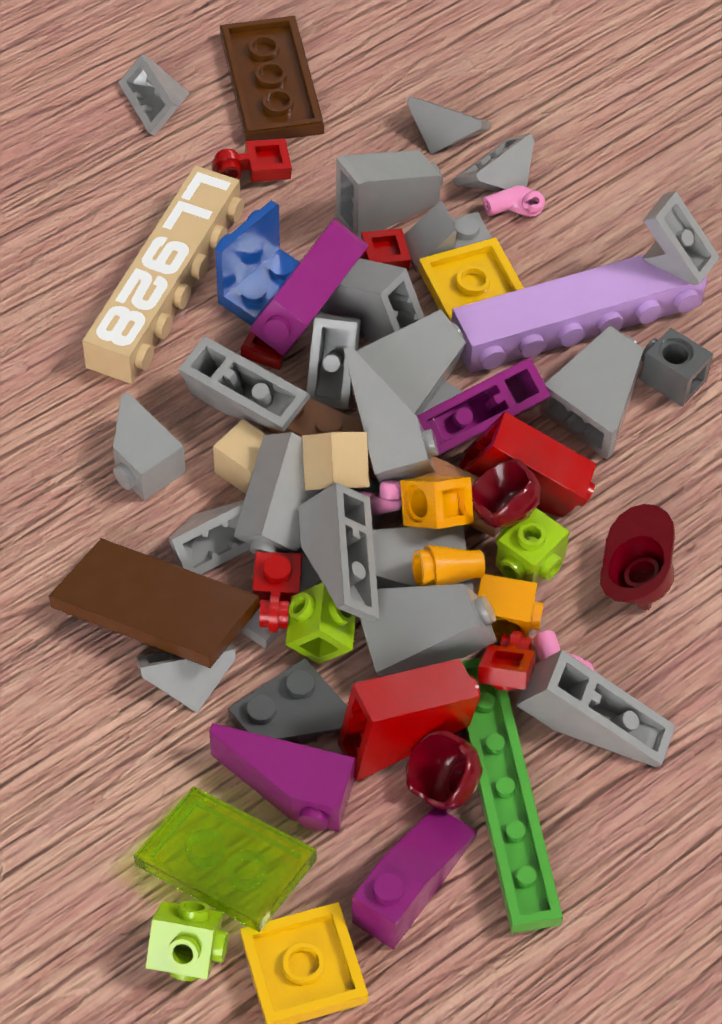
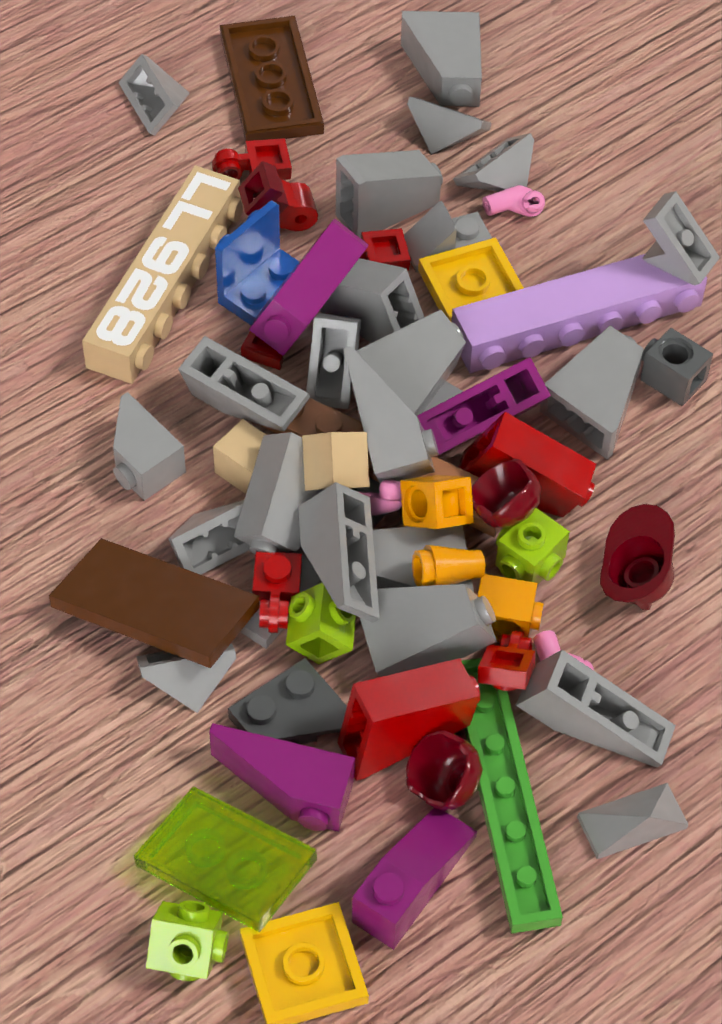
(295, 199): none -> leg
(445, 53): none -> light grey slope
(632, 820): none -> light grey slope

